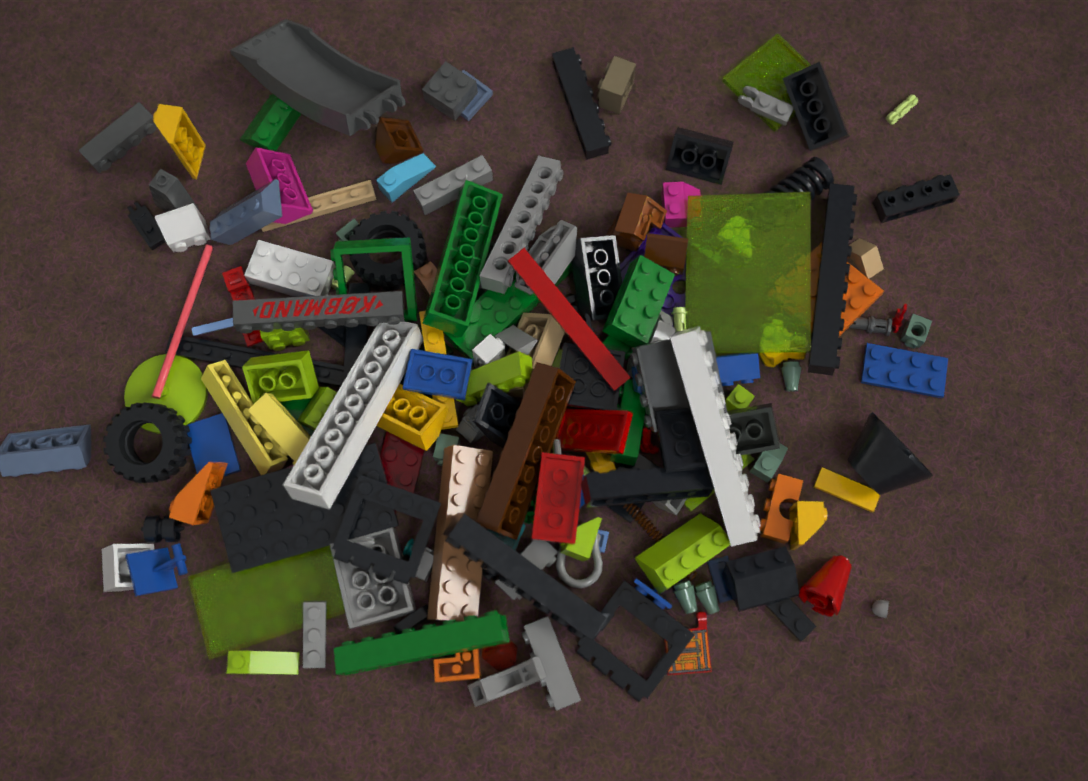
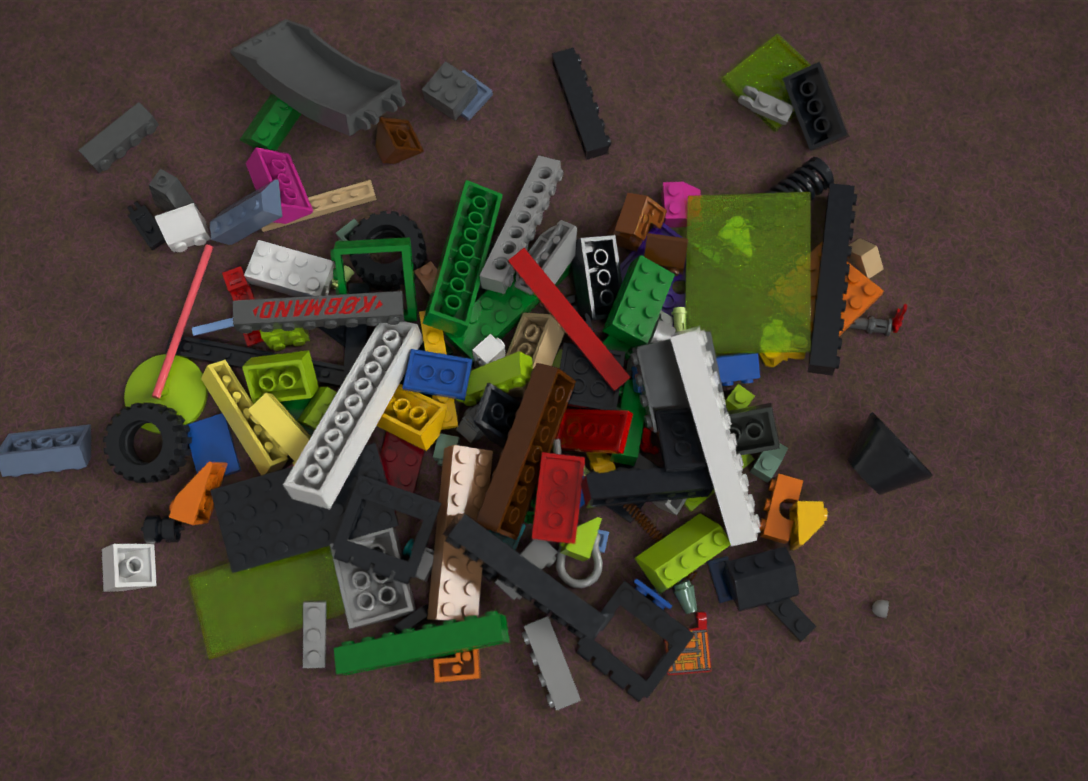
(153, 569): blue plate -> none
(181, 136): yellow slope -> none
(263, 662): lime slope -> none
(404, 176): medium azure slope -> none
(447, 187): light grey brick -> none
(500, 655): clear red panel -> none
(507, 681): light grey arch -> none
(517, 339): light grey slope -> none
(616, 84): dark tan brick -> none
(699, 155): black slope -> none
(707, 595): sand green cone -> none
(791, 375): sand green cone -> none
(827, 586): red cone -> none
(847, 489): yellow tile -> none
(902, 109): yellowish green axle -> none
(904, 370): blue plate -> none
(915, 198): black brick -> none
(918, 324): sand green brick -> none

